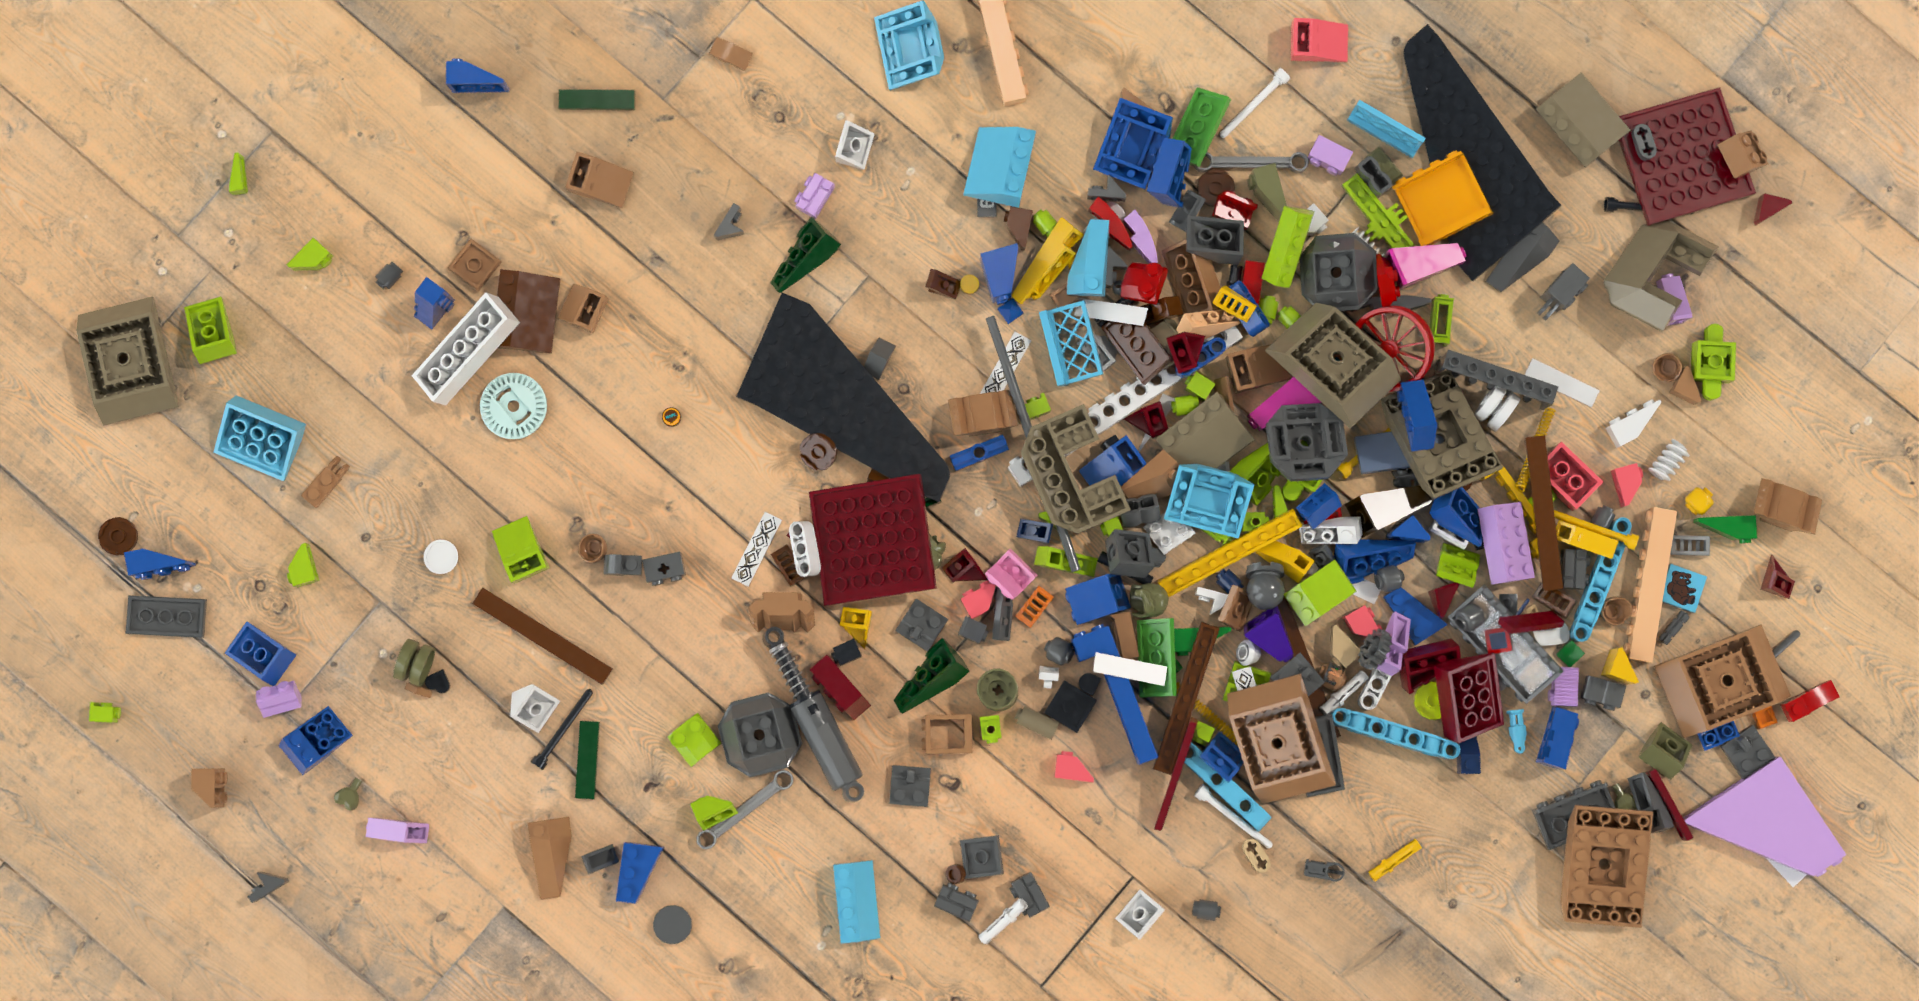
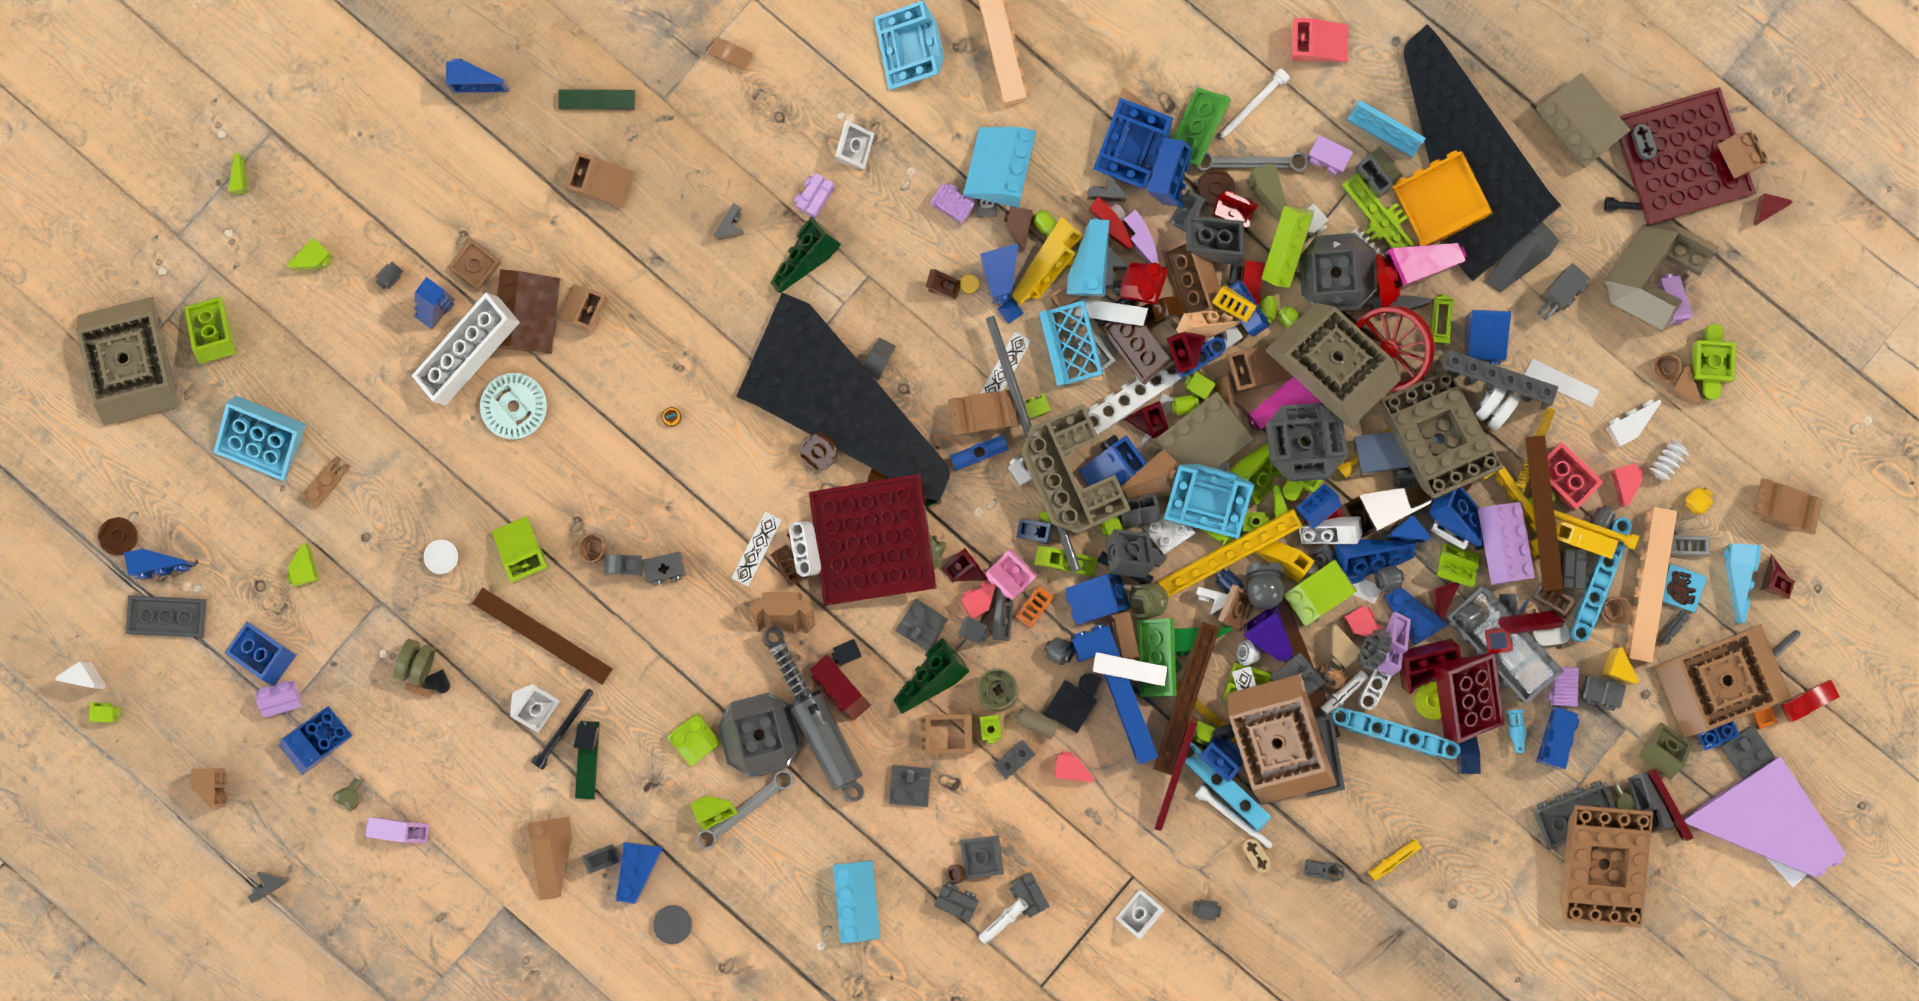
(82, 674): none -> white slope
(586, 736): none -> black brick
(856, 623): yellow slope -> none
(953, 203): none -> lavender brick
(1014, 759): none -> dark grey brick
(1048, 674): white tile -> none
(1224, 733): none -> black tile
(1418, 415): blue wedge -> none
(1487, 335): none -> blue slope
(1570, 653): green slope -> none
(1732, 527): green slope -> none
(1740, 565): none -> medium azure wedge

